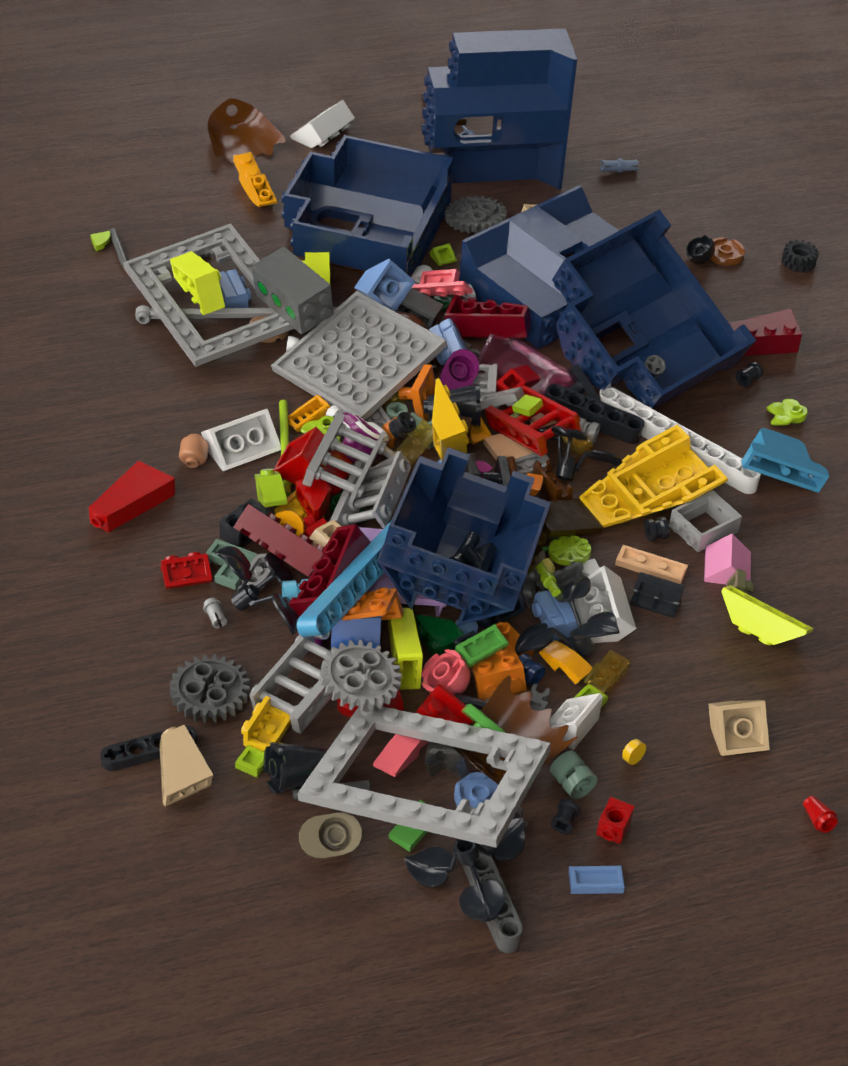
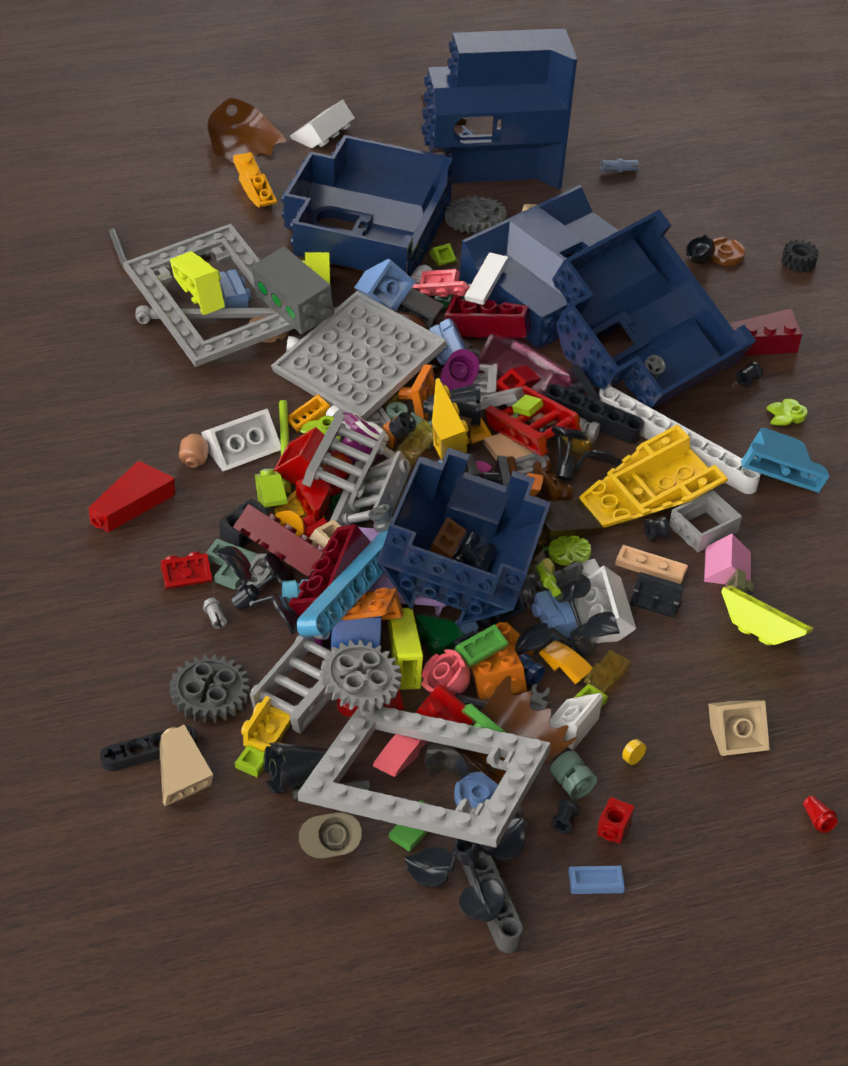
(100, 240): lime tile -> none
(381, 517): none -> dark grey wheel
(448, 538): none -> reddish brown hinge
(486, 278): none -> white tile

